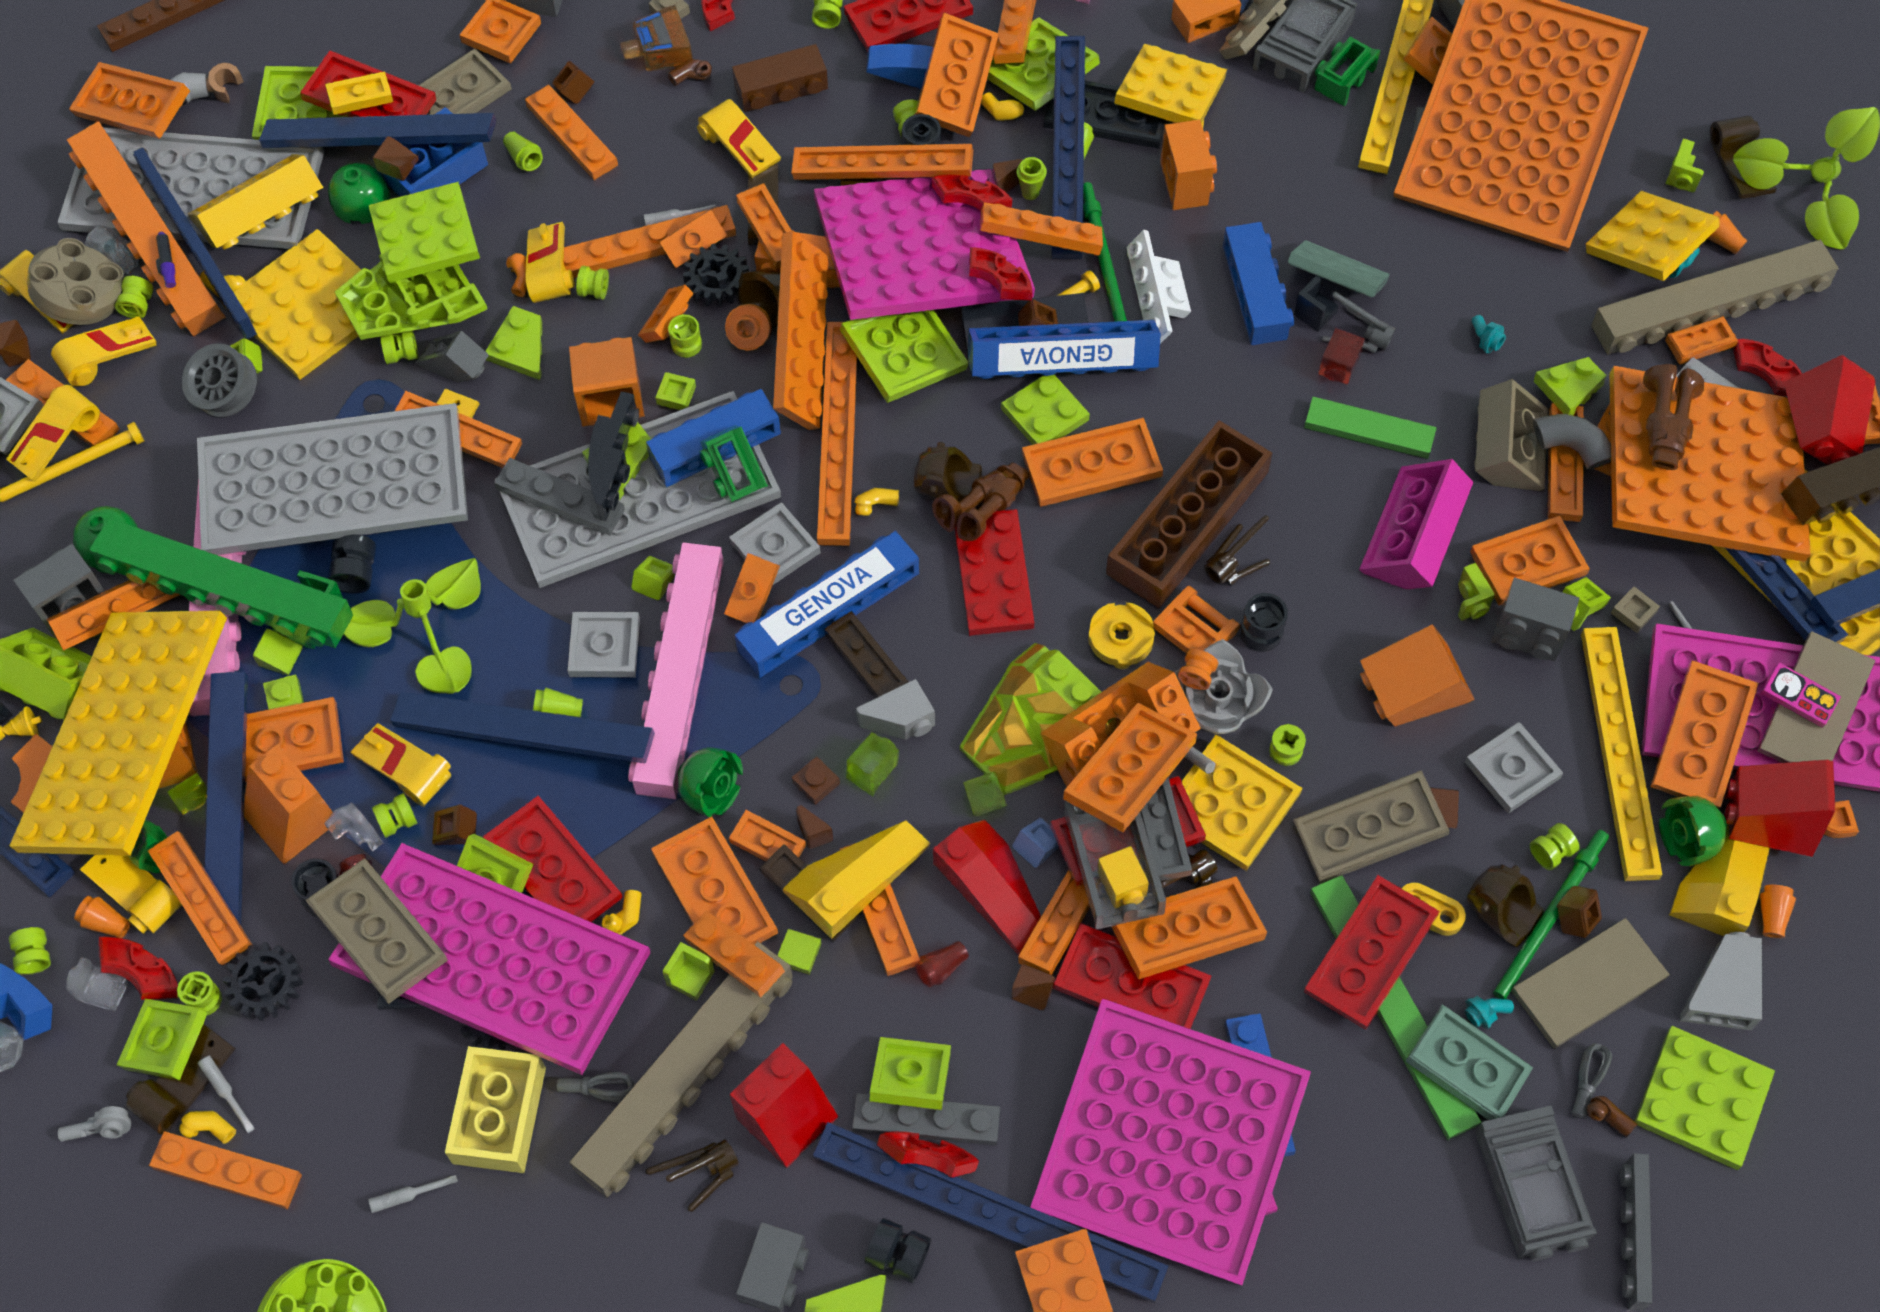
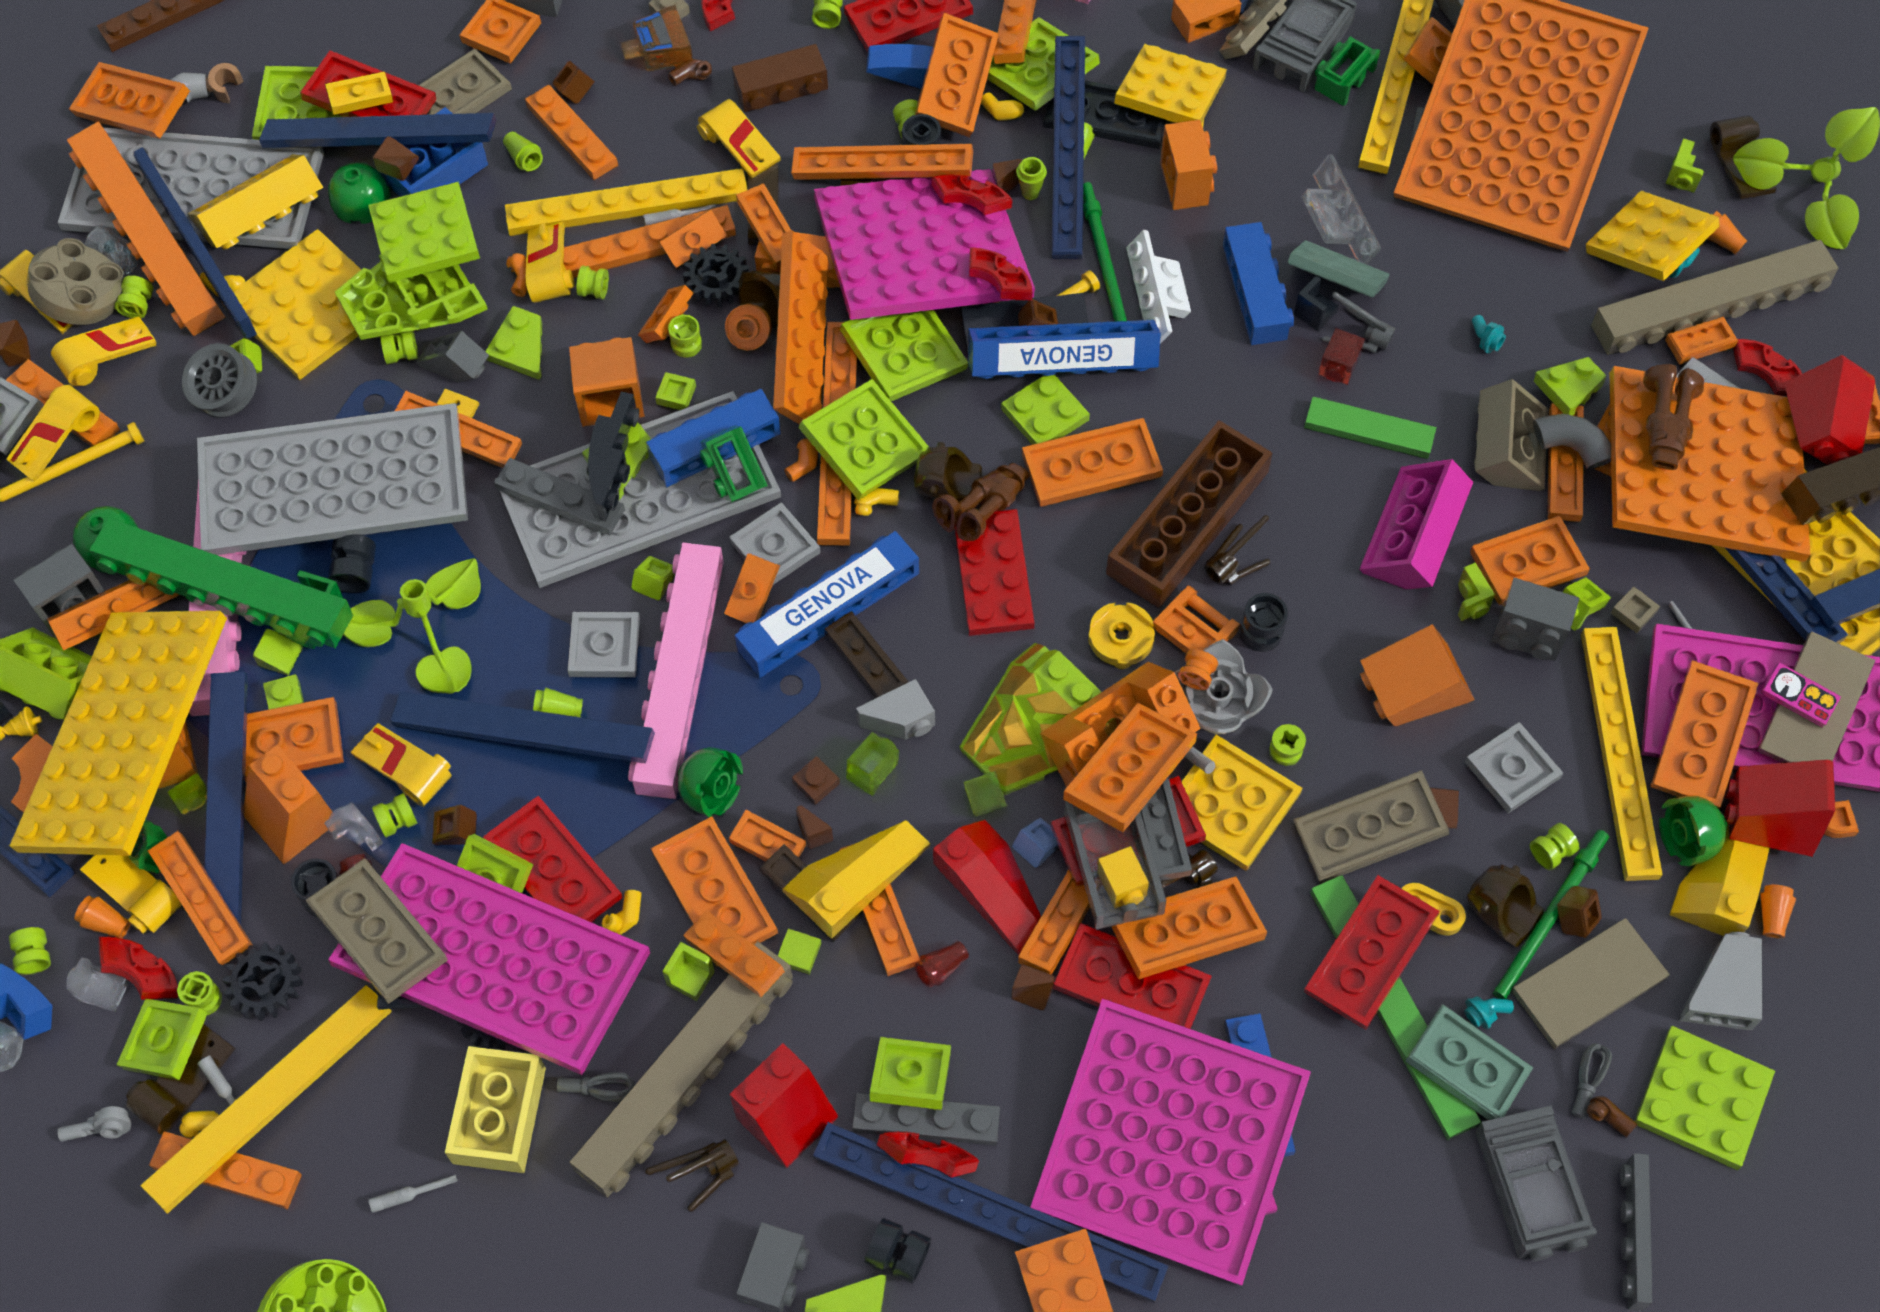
(165, 262): piece -> none
(264, 1100): none -> yellow tile
(626, 201): none -> yellow plate
(806, 461): none -> orange arm
(864, 438): none -> lime plate
(1041, 228): orange plate -> none
(1338, 212): none -> clear bracket

